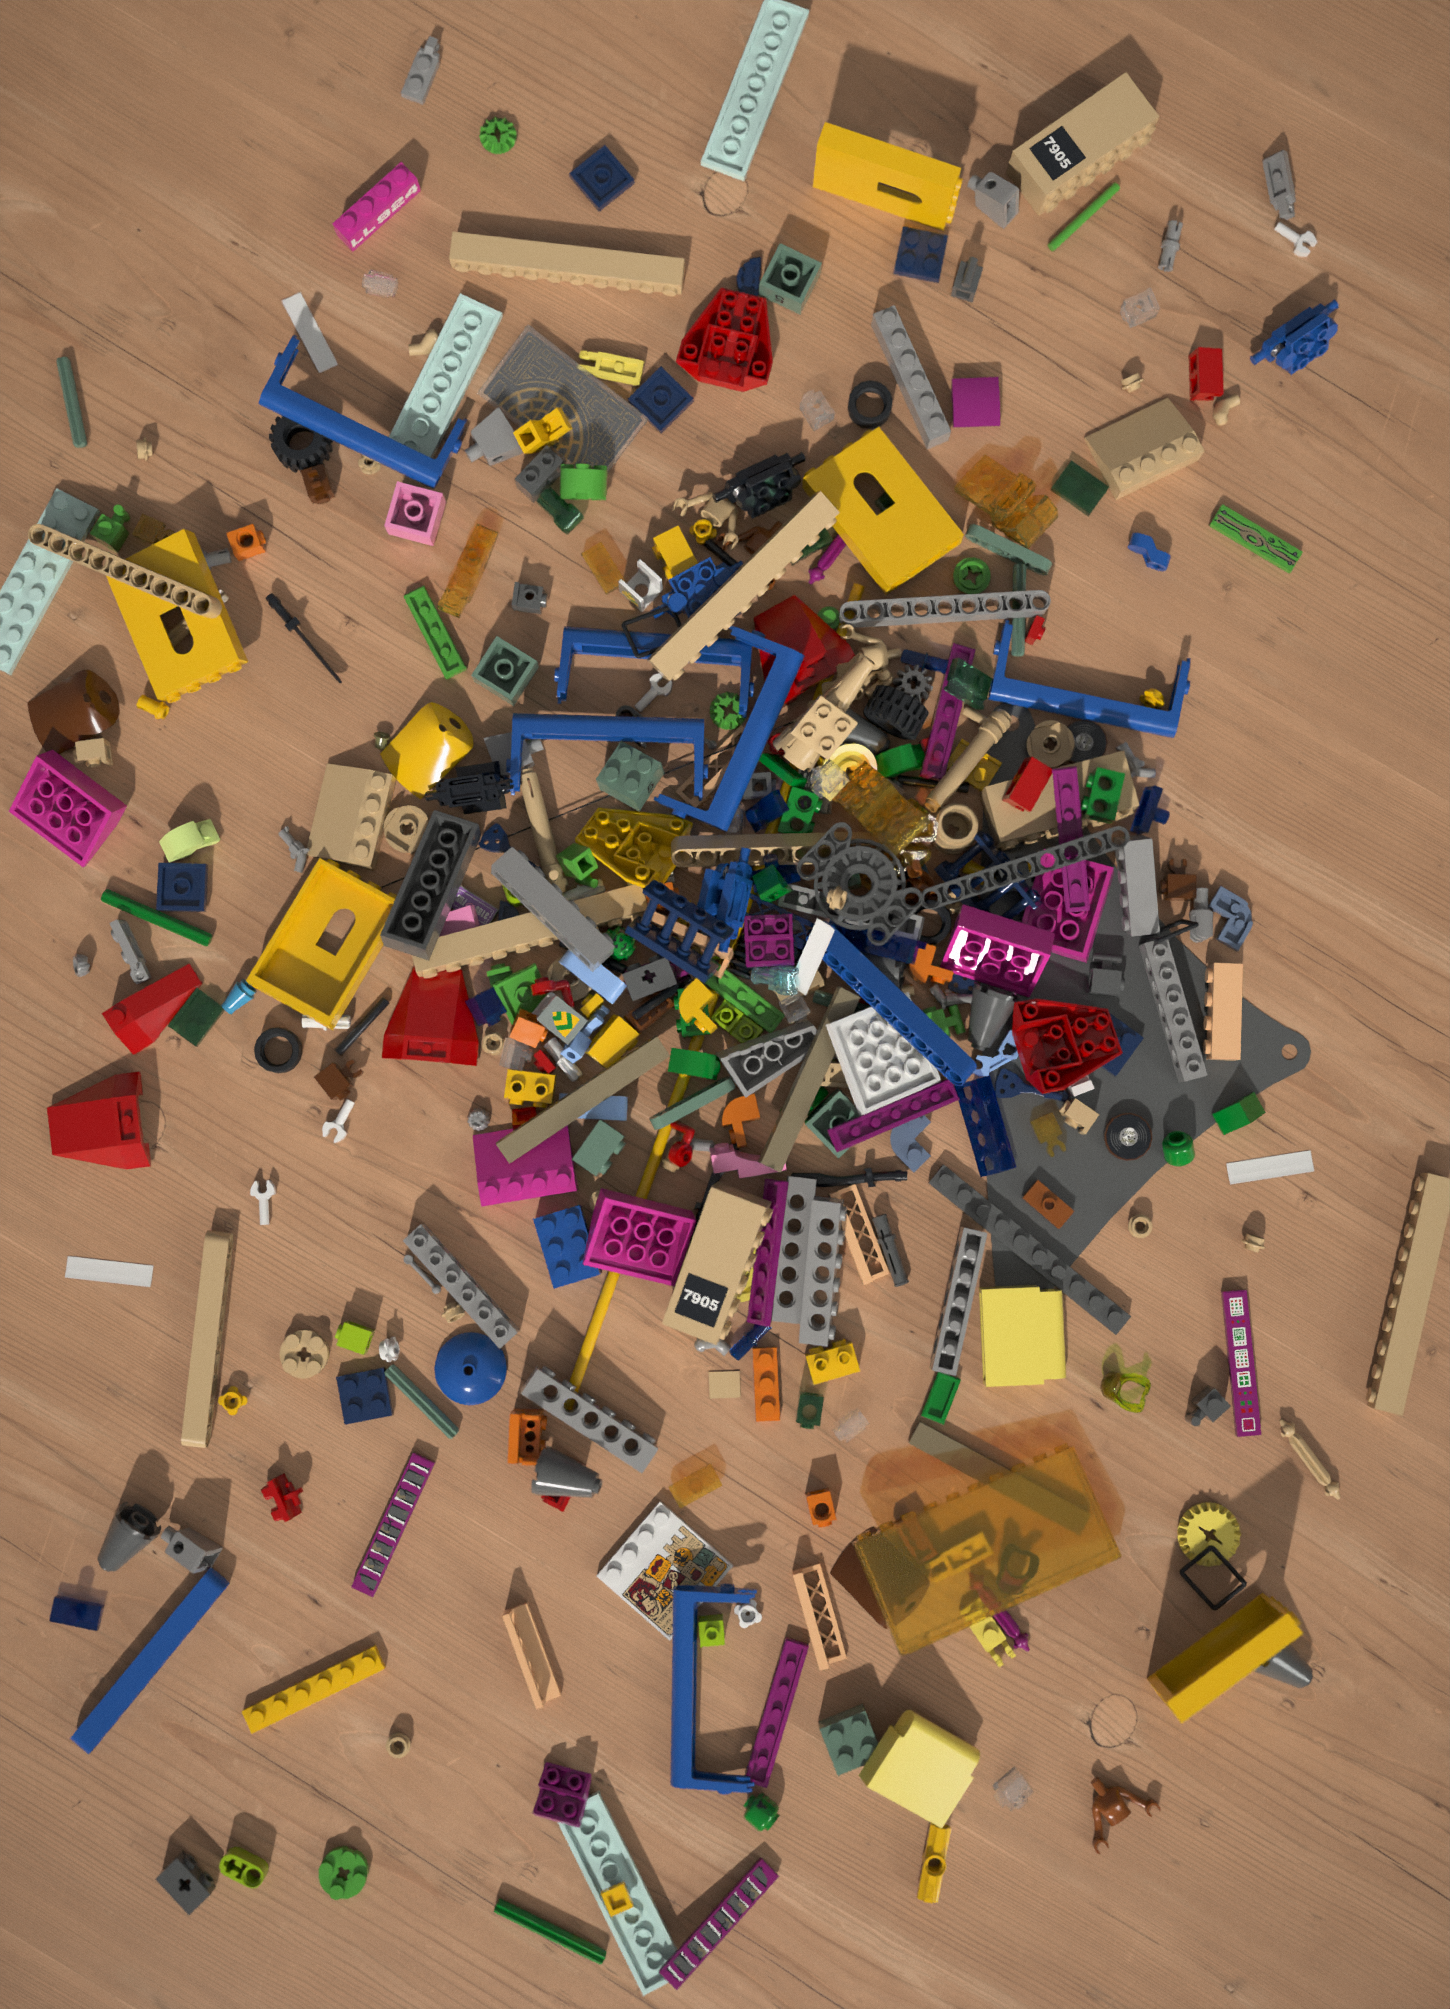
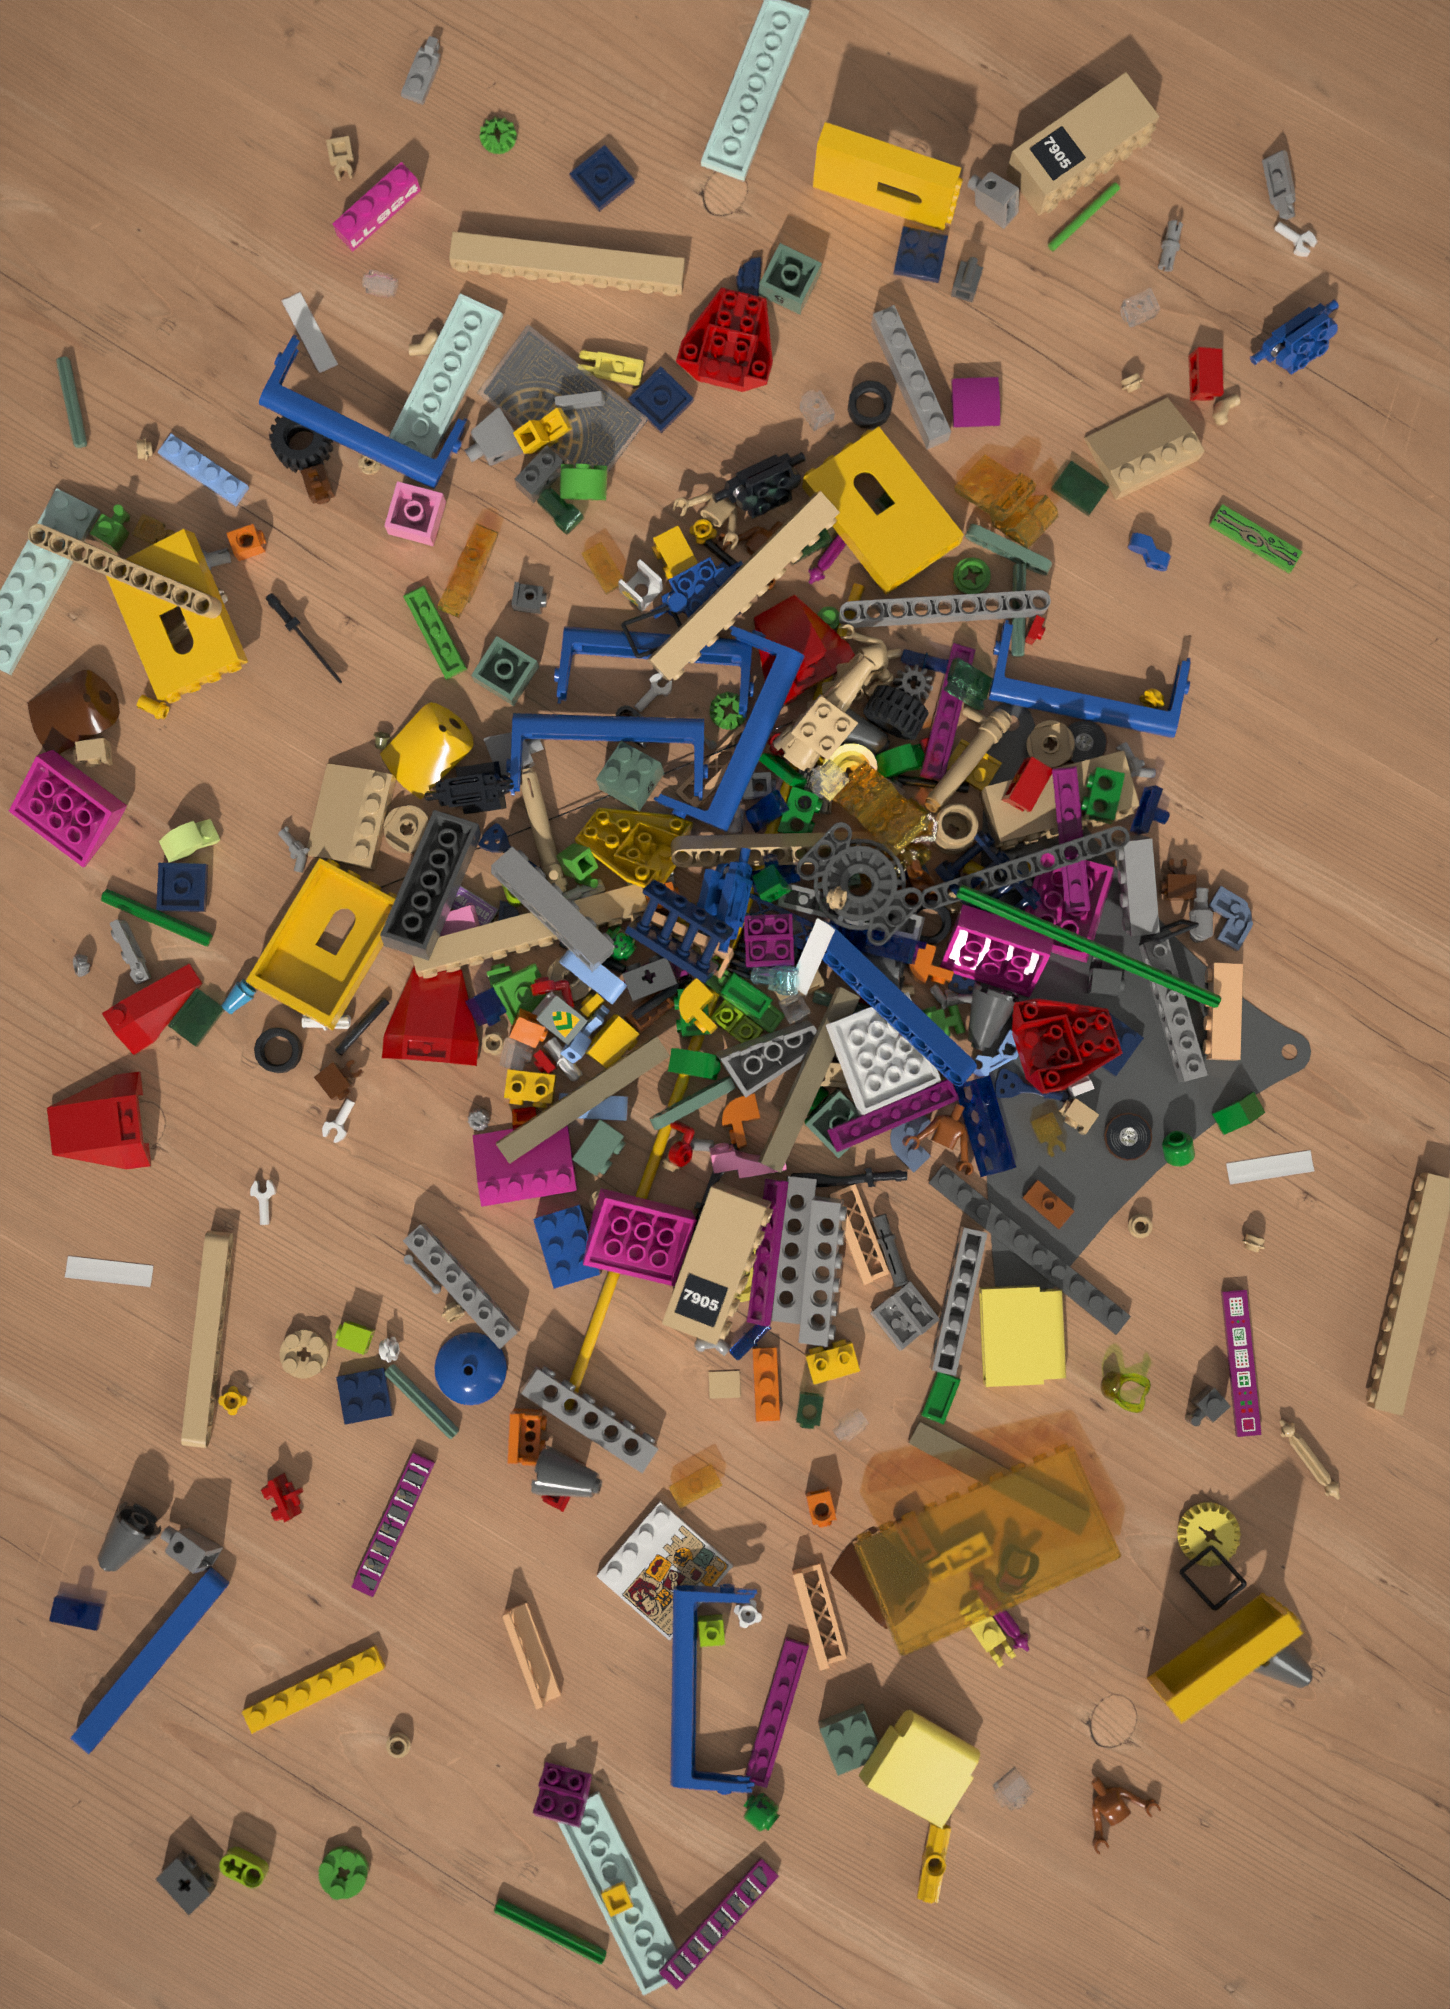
(203, 470): none -> light blue plate
(340, 155): none -> tan plate
(580, 400): none -> light grey tile
(746, 996): none -> green tile
(904, 1316): none -> light grey slope
(946, 1133): none -> dark orange piece
(1088, 946): none -> green axle

